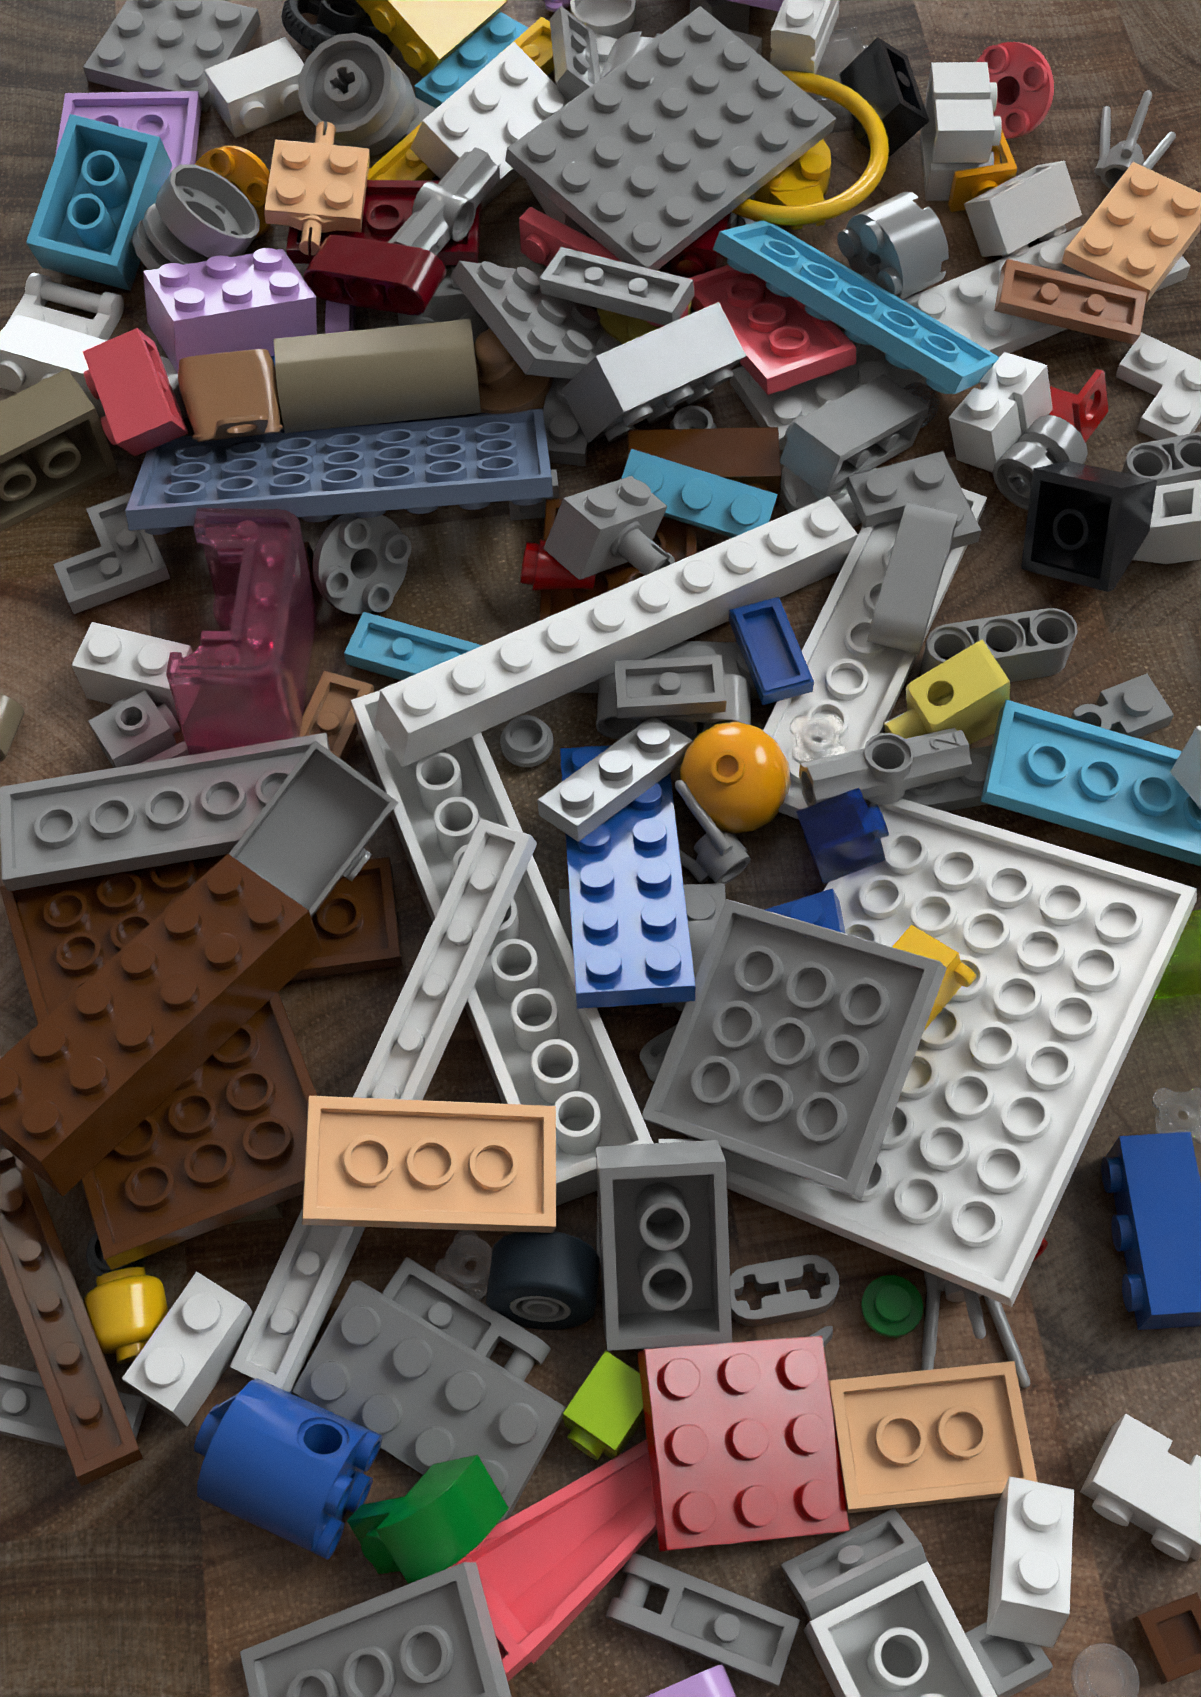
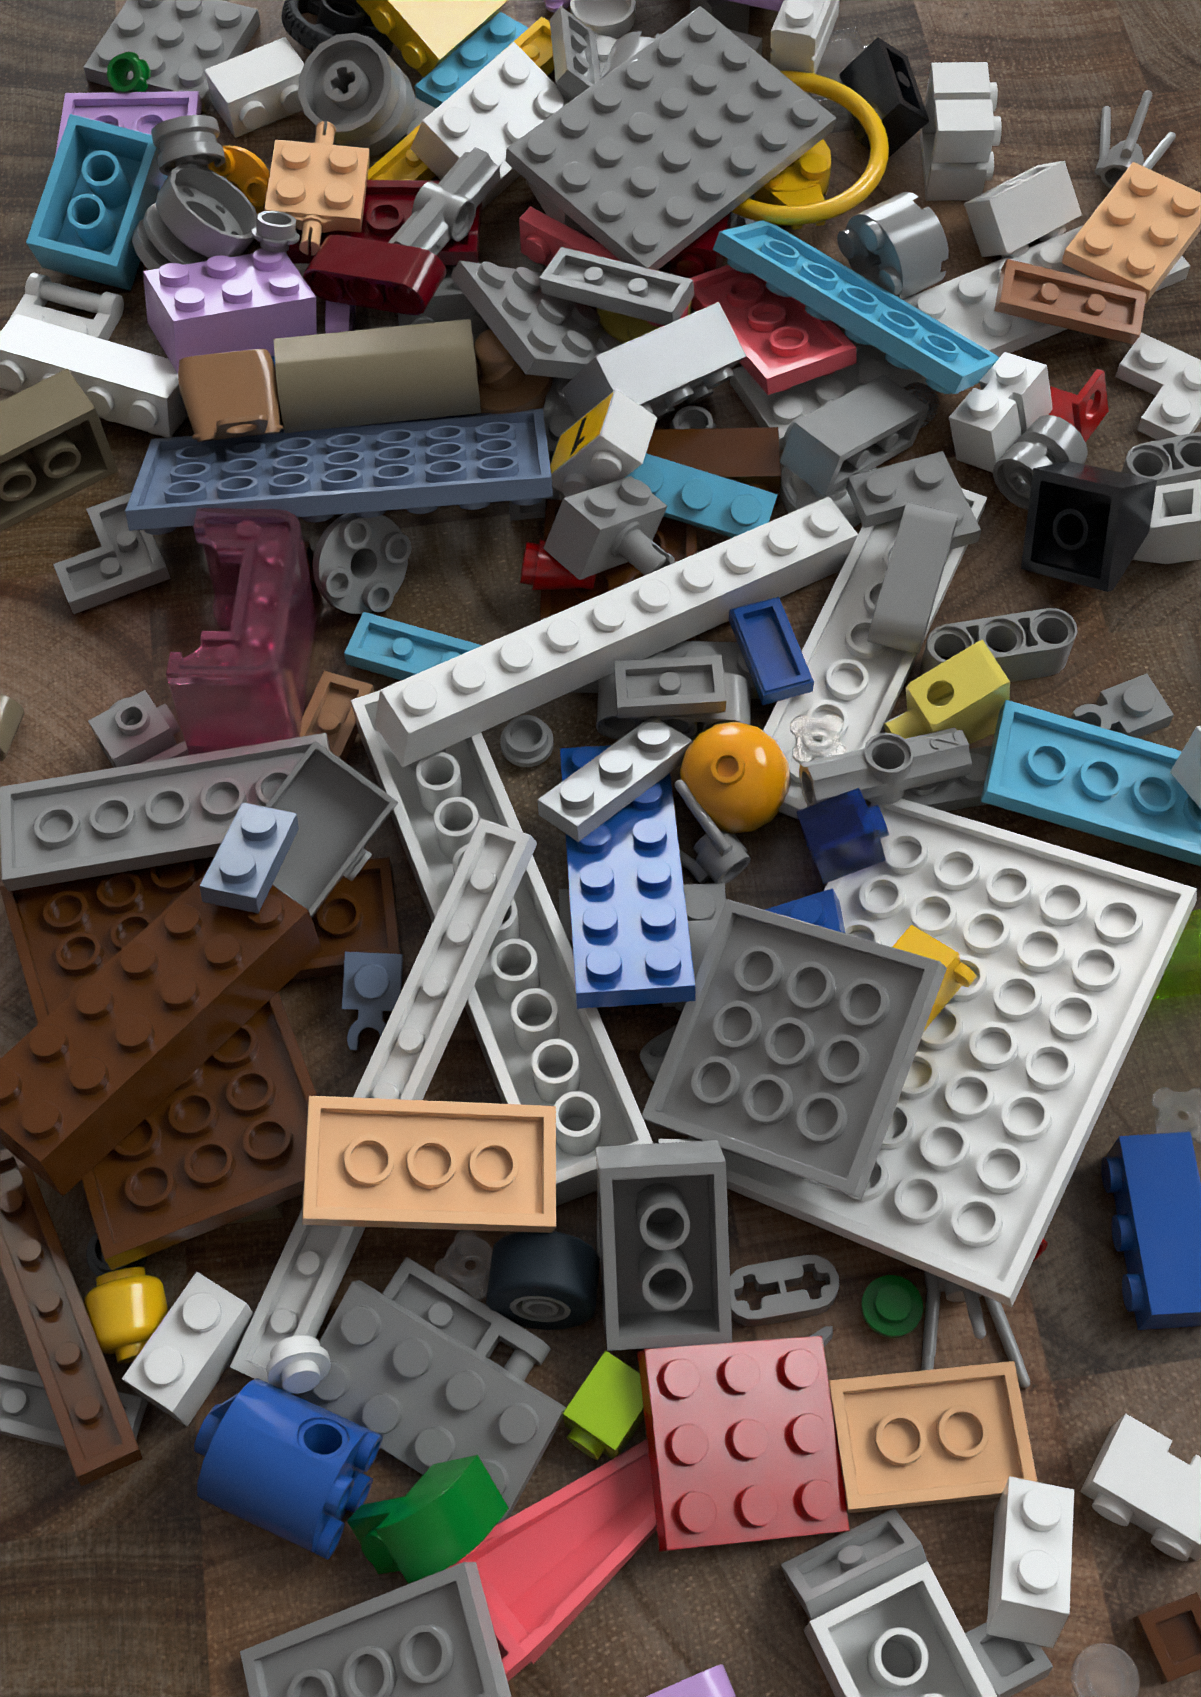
(120, 67): none -> green plate
(124, 663): white brick -> none
(133, 393): coral brick -> none
(187, 141): none -> light grey wheel
(249, 857): none -> plate
(275, 231): none -> light grey plate
(298, 1364): none -> white plate
(371, 987): none -> sand blue plate
(602, 445): none -> white brick
(706, 1620): light grey plate -> none
(976, 181): light orange bracket -> none
(1023, 86): coral plate -> none

